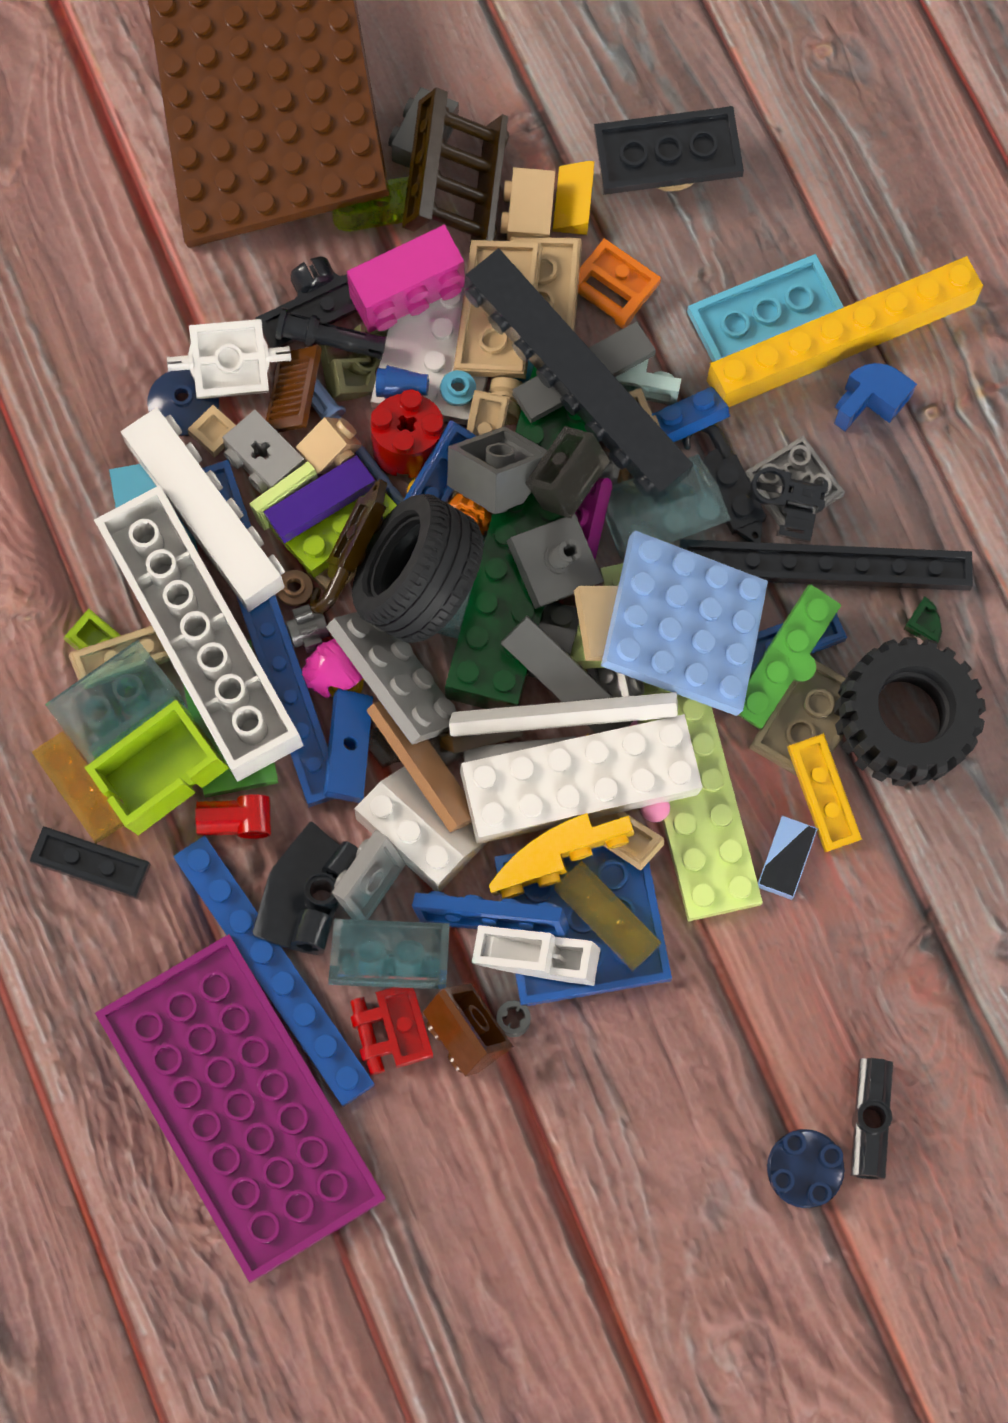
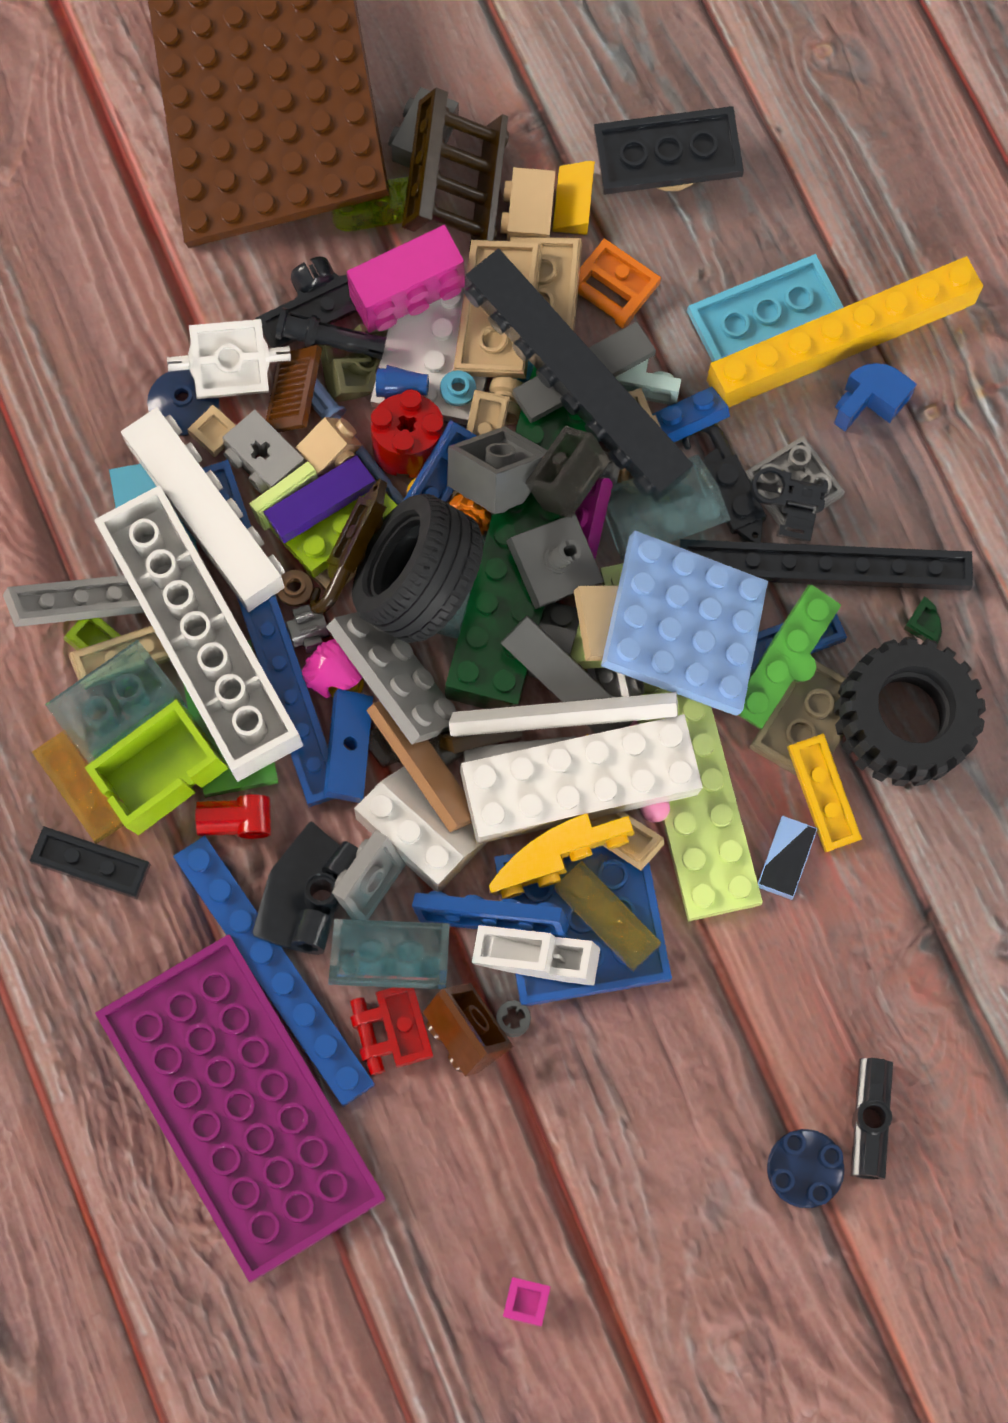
(71, 600): none -> light grey plate
(526, 1302): none -> dark pink tile

